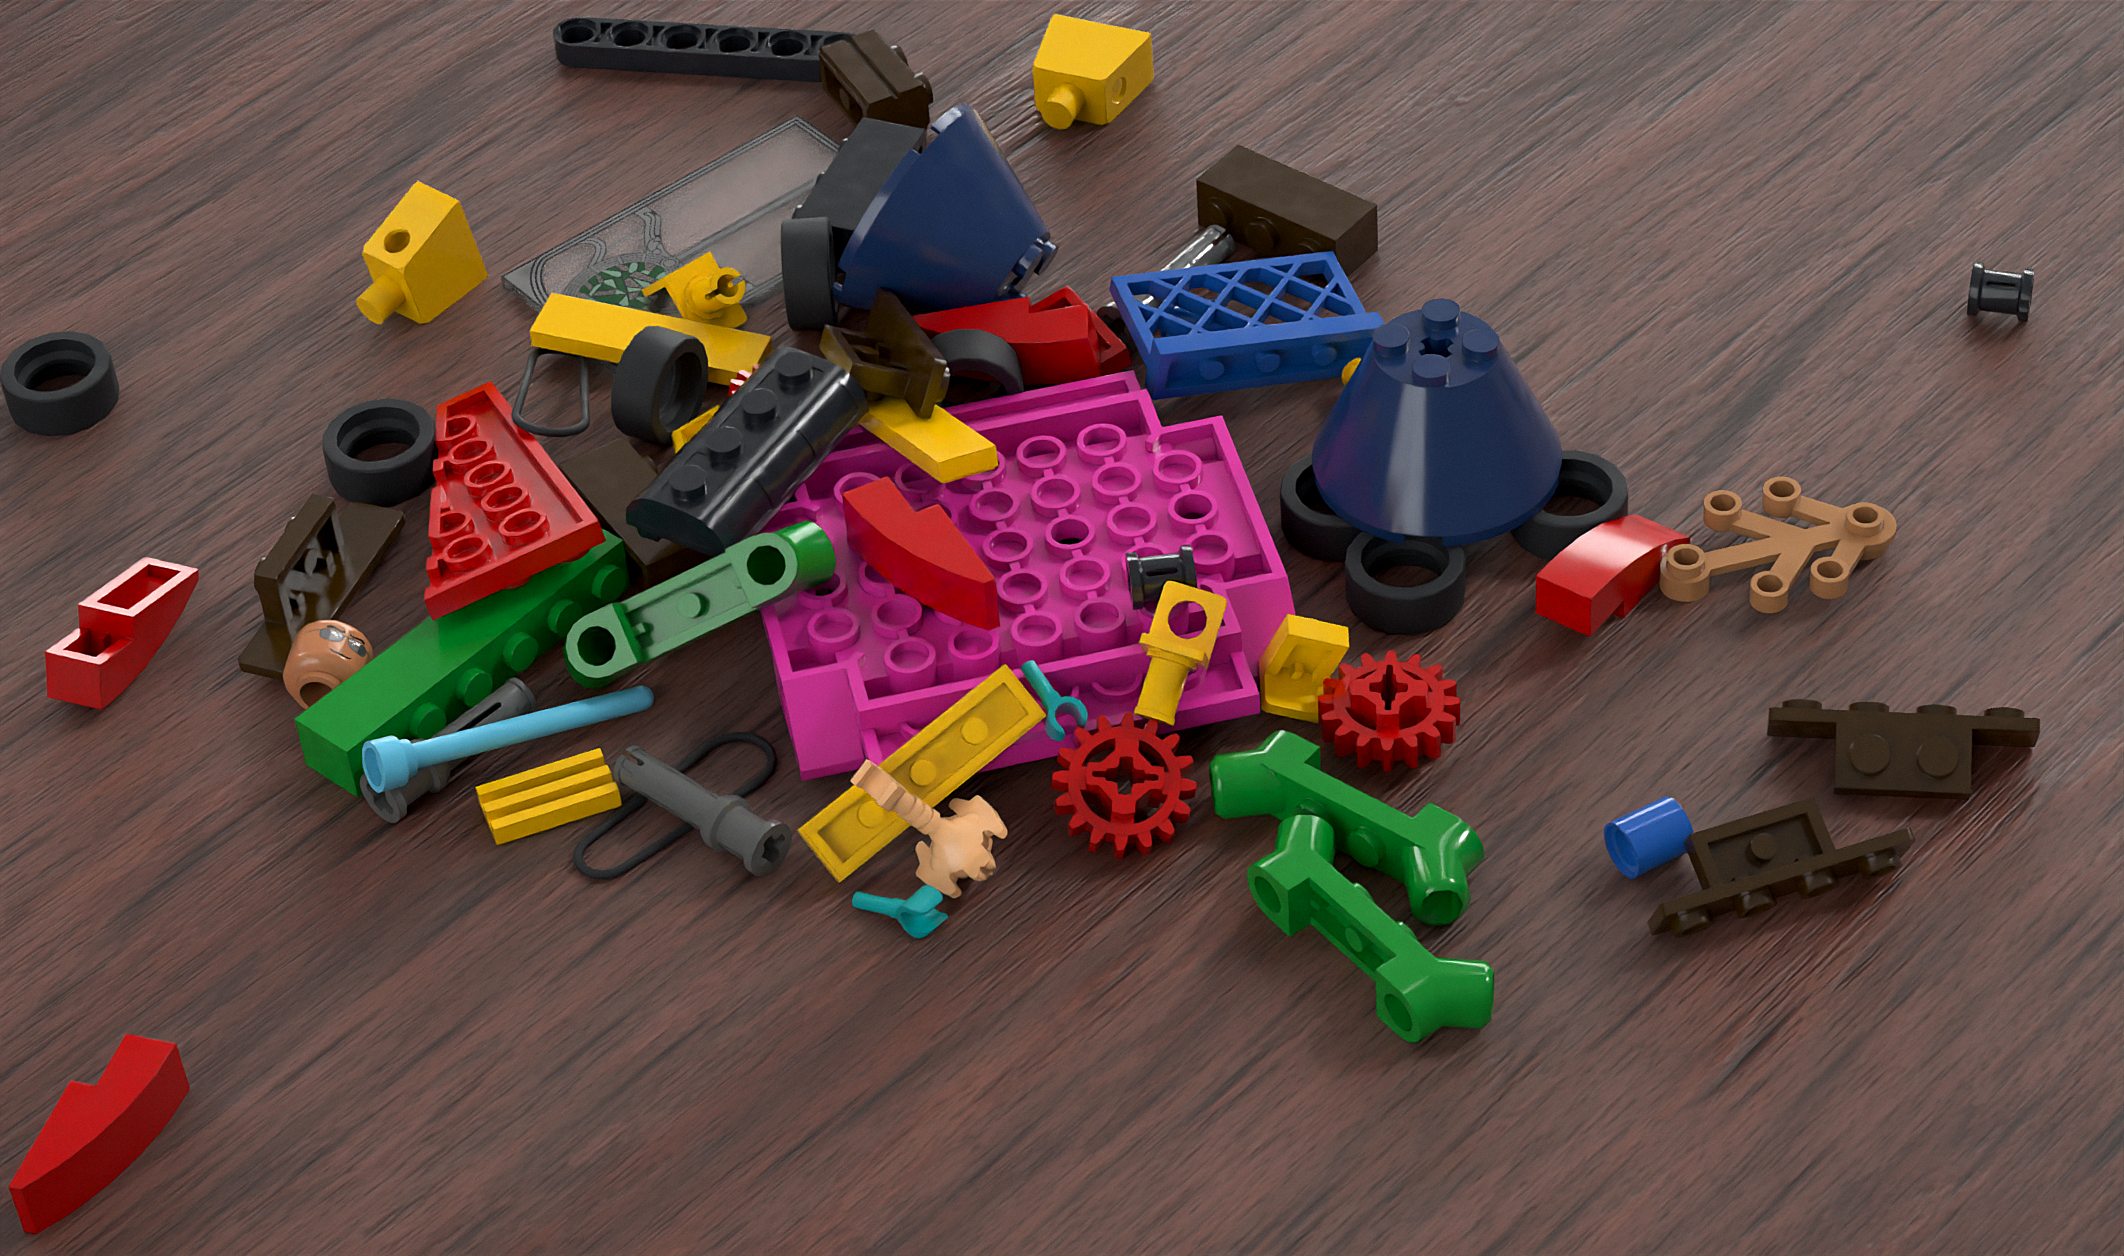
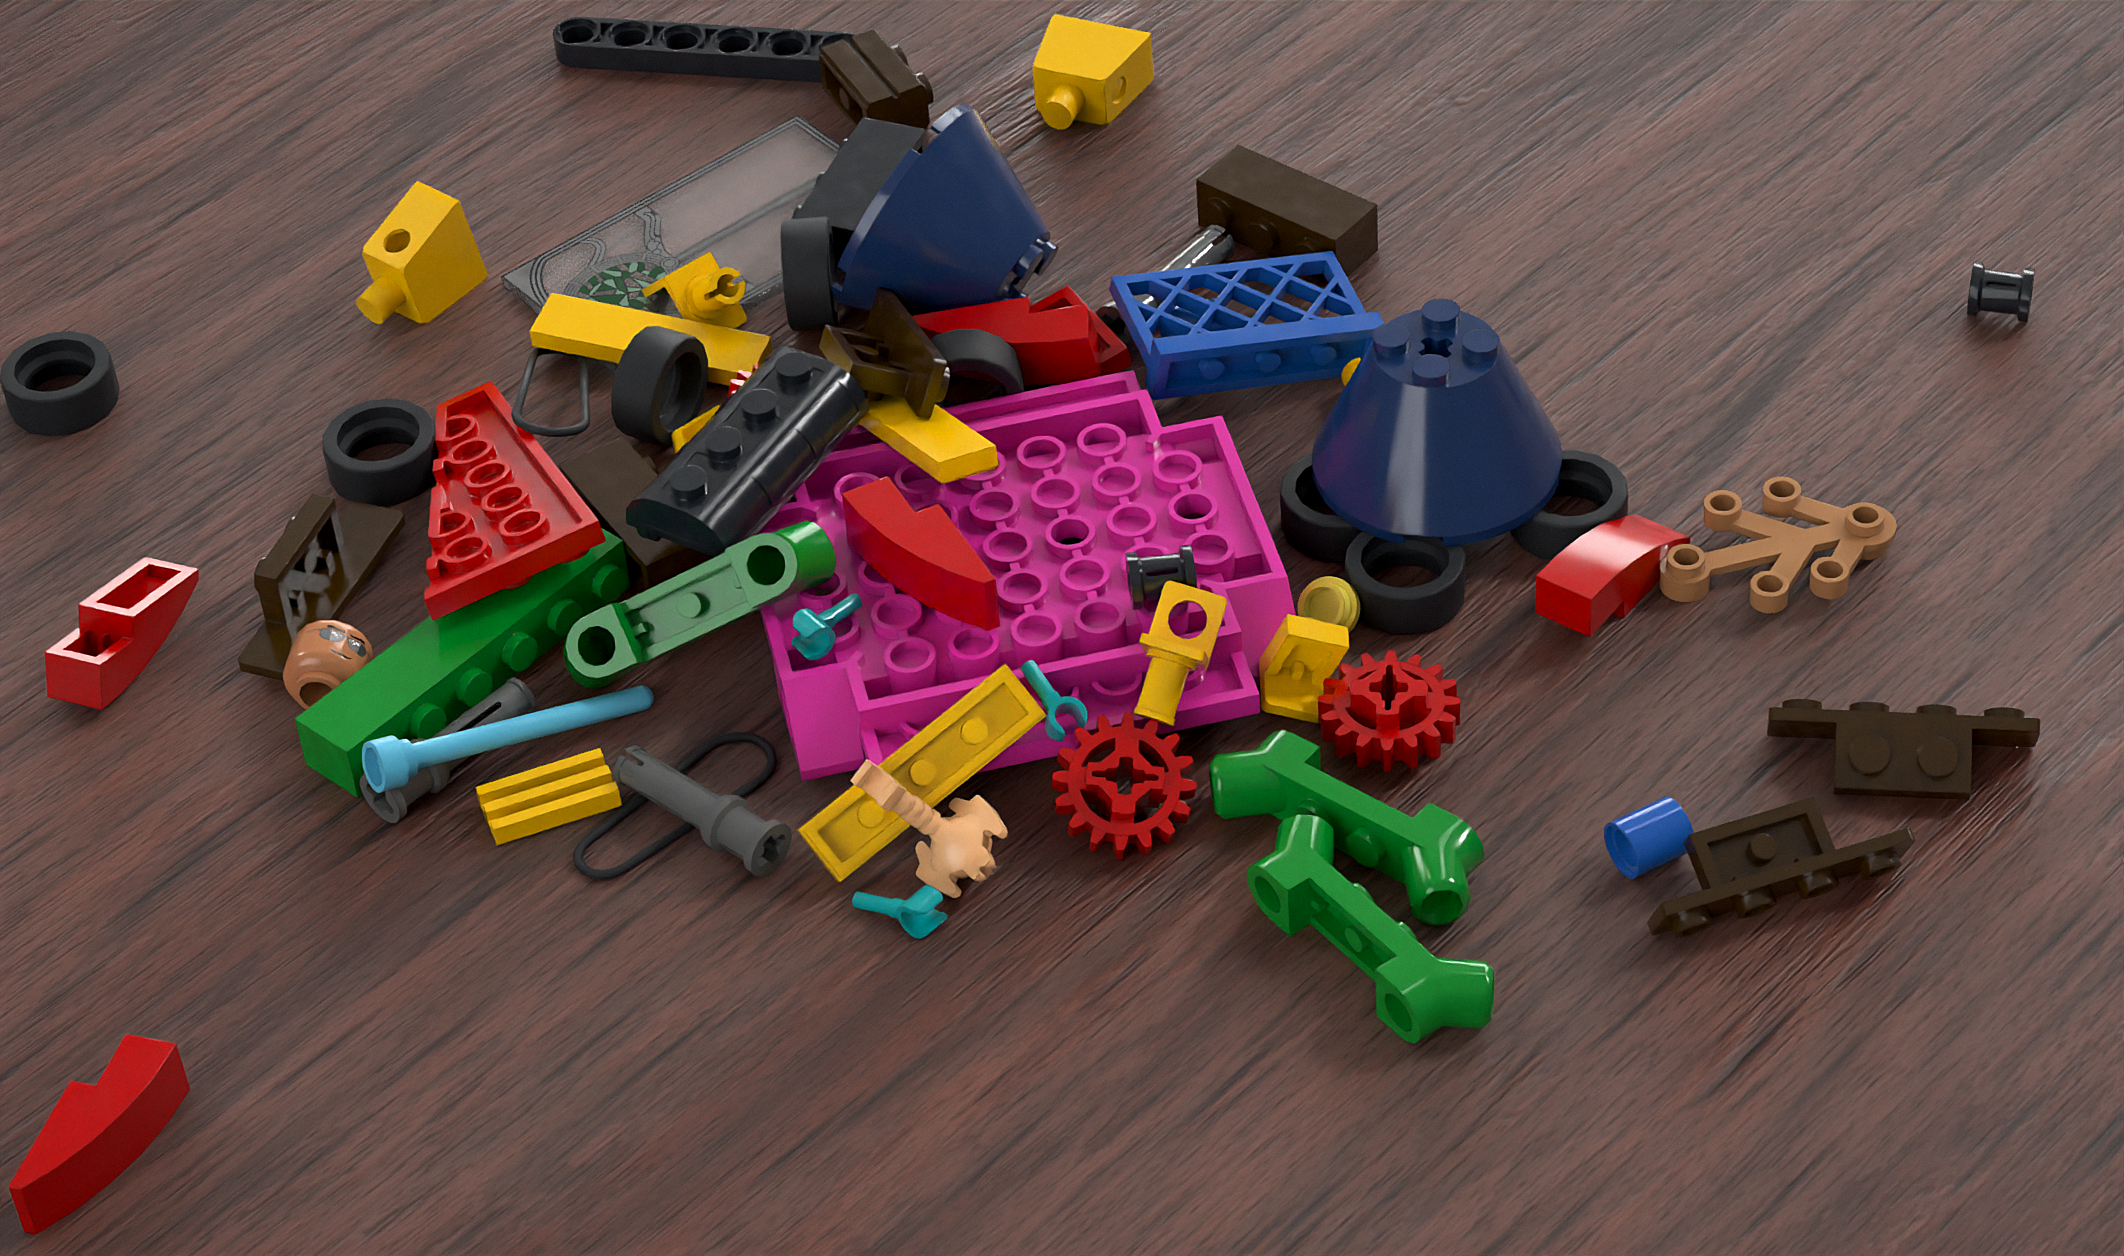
(816, 631): none -> teal hand
(1330, 601): none -> light yellow plate

